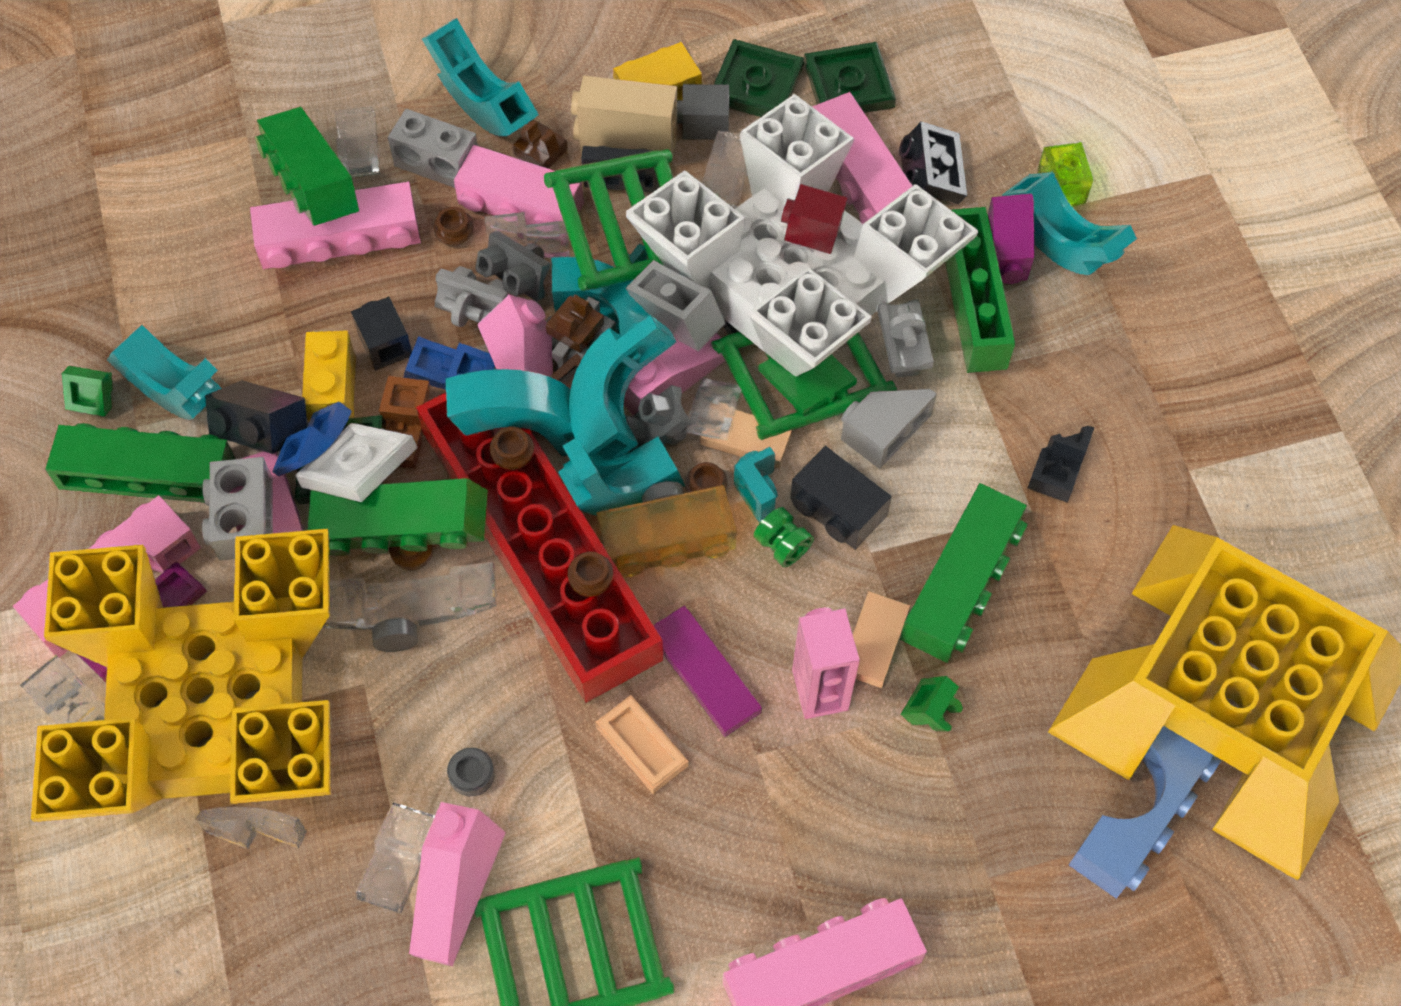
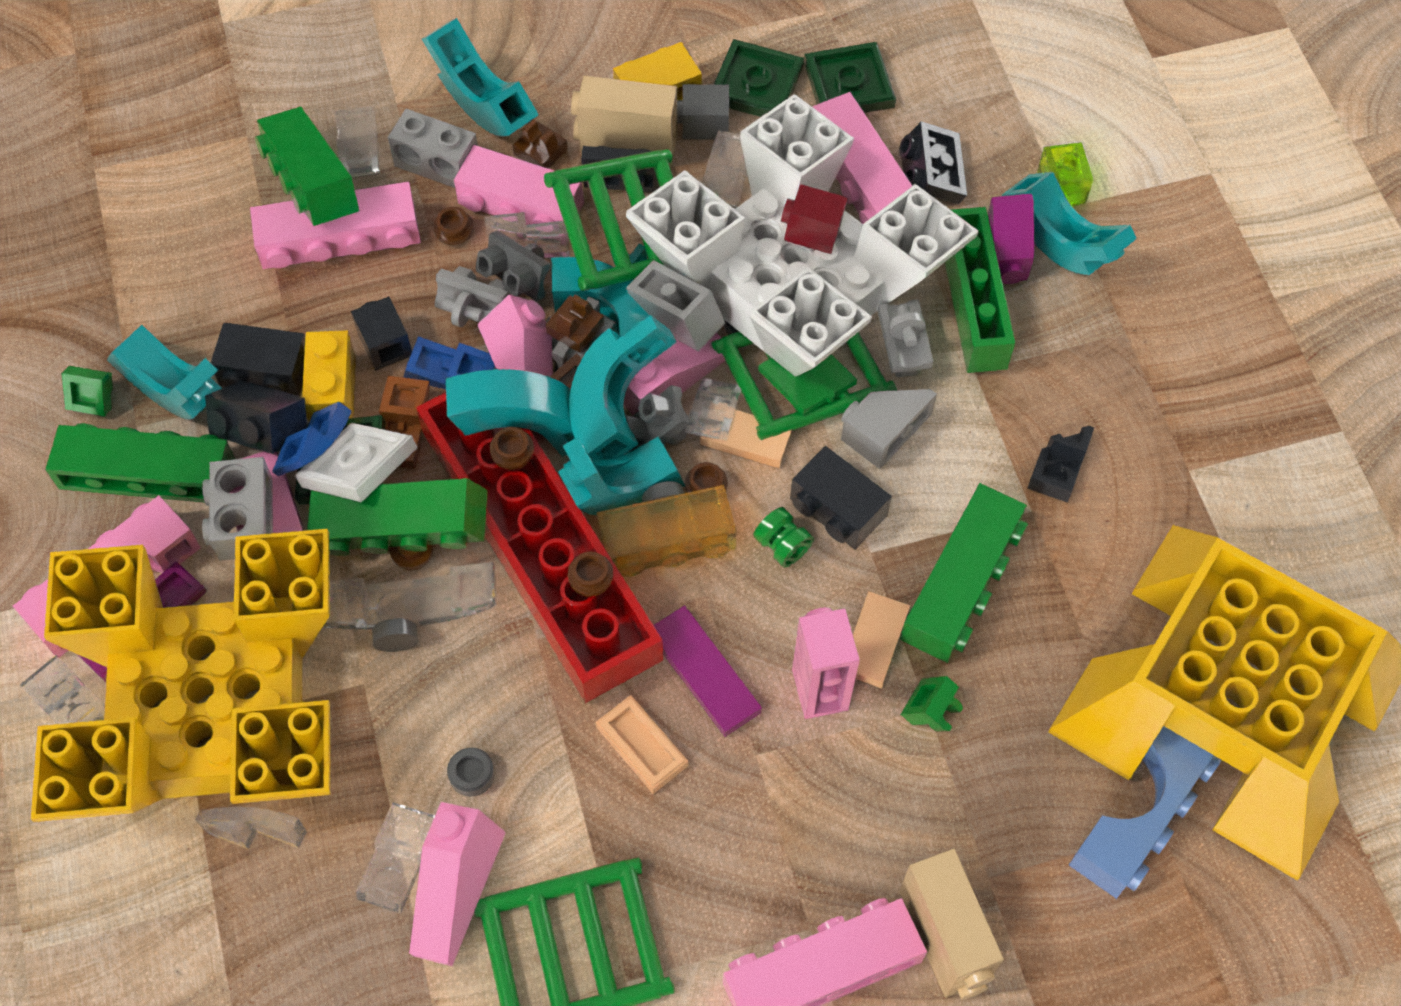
(260, 357): none -> black brick
(753, 482): teal bracket -> none
(951, 925): none -> tan brick

